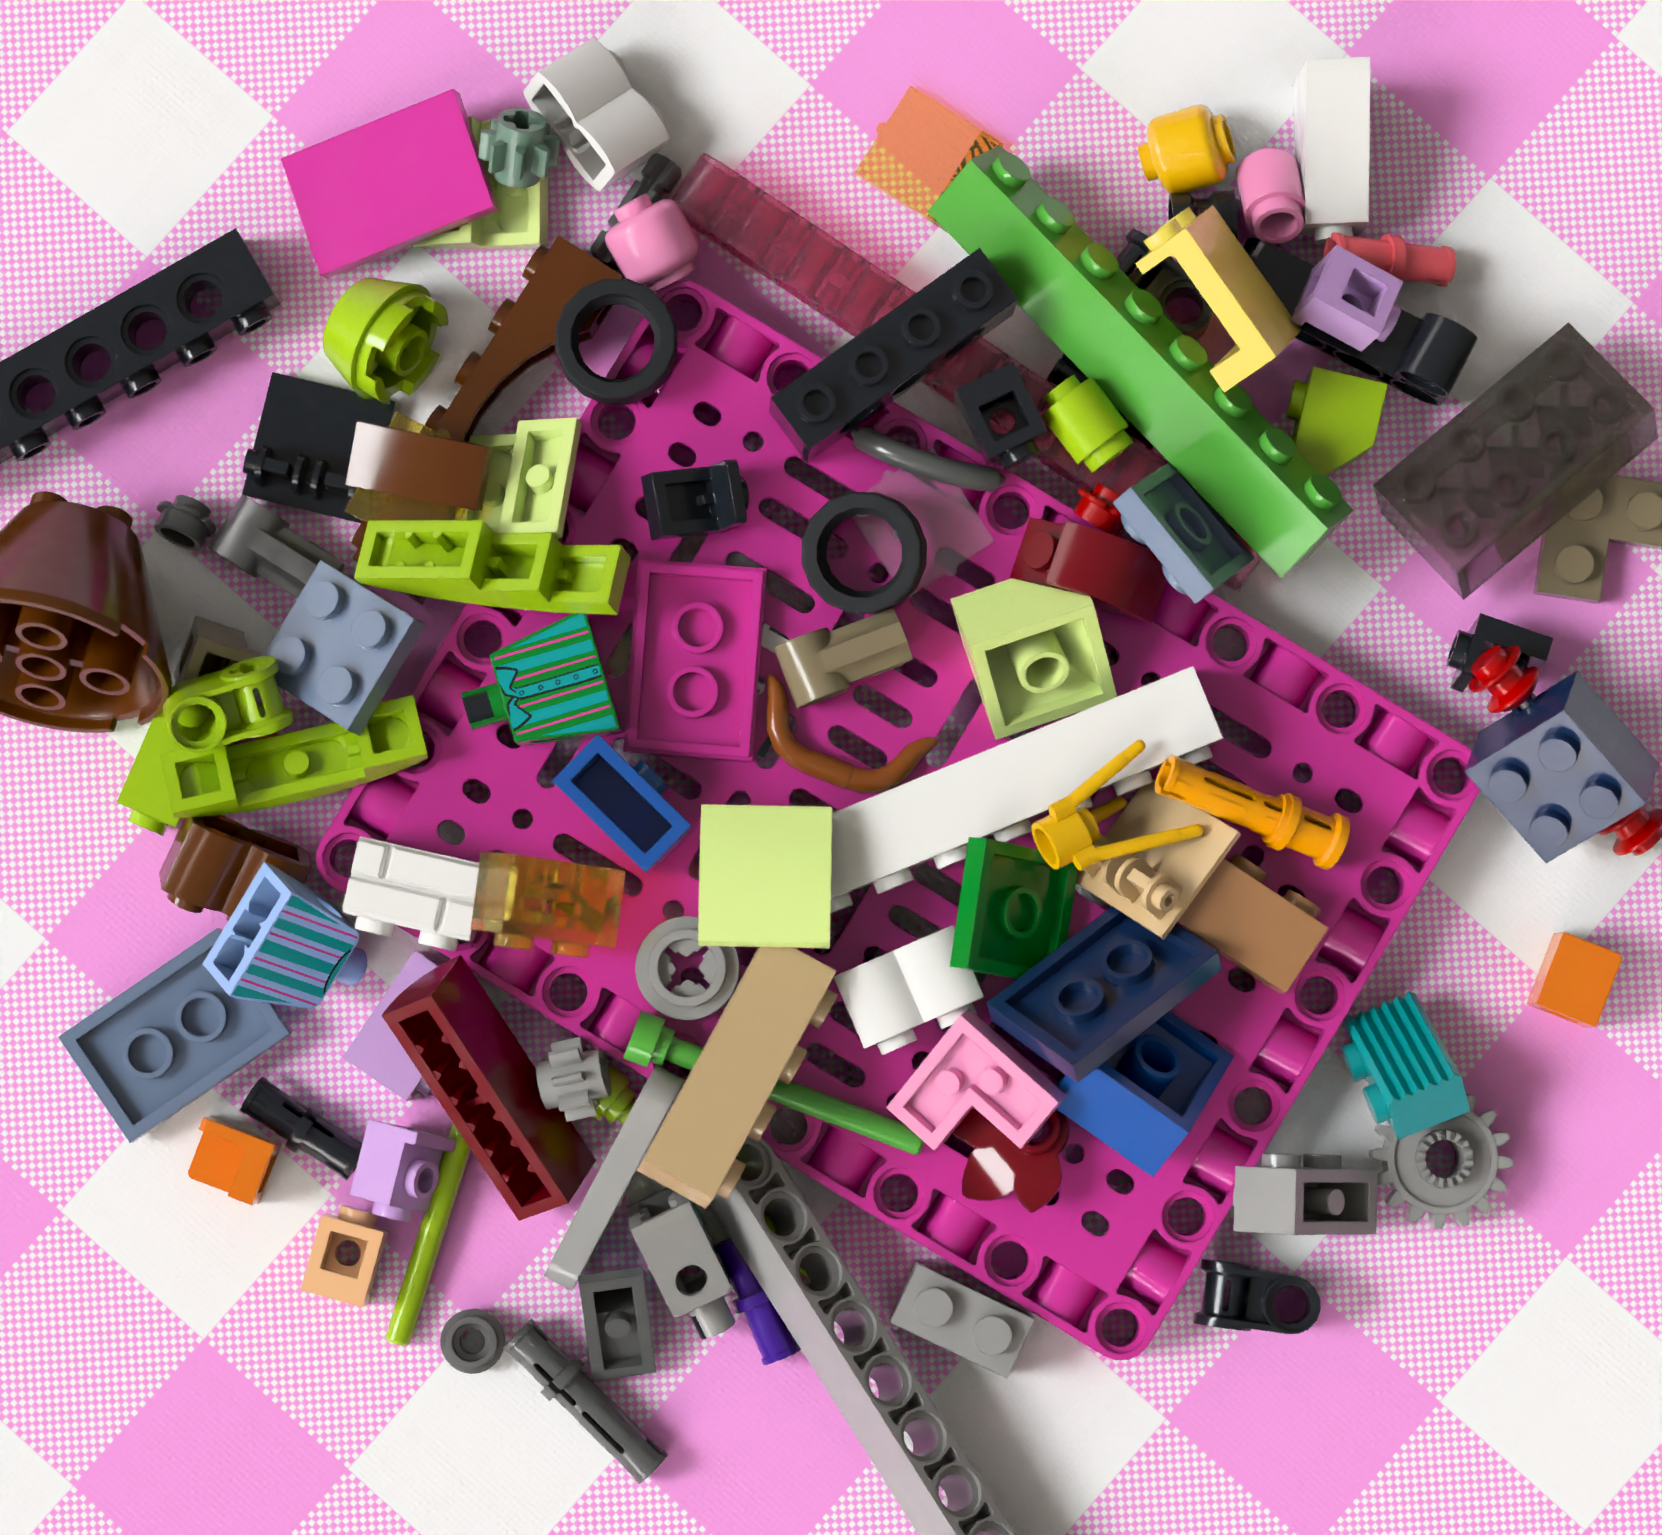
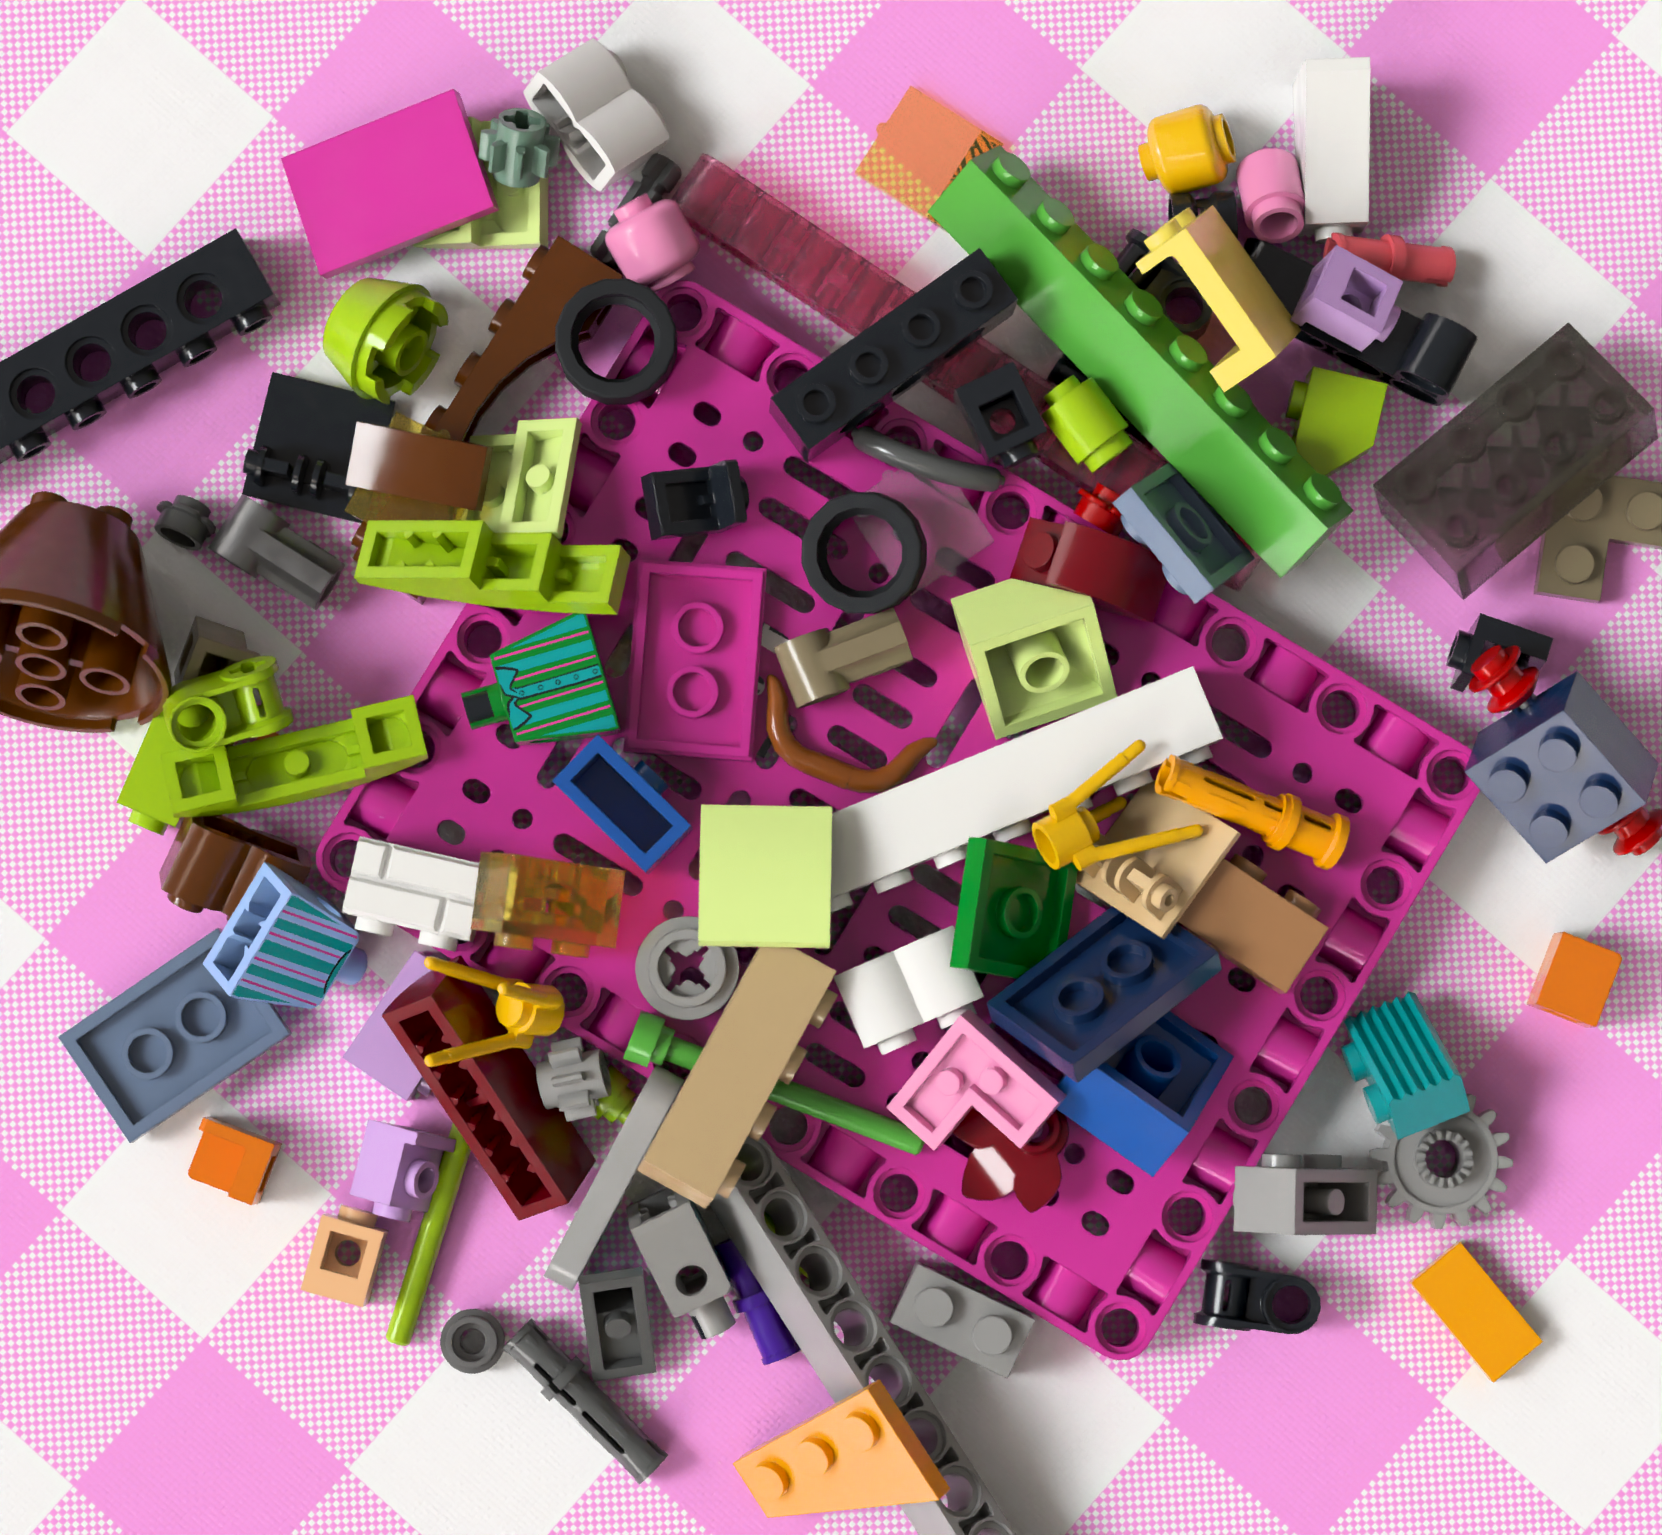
(303, 1127): black pin -> none
(342, 647): sand blue plate -> none
(520, 1007): none -> yellow plant
(843, 1460): none -> light orange wing
(1475, 1311): none -> light orange tile

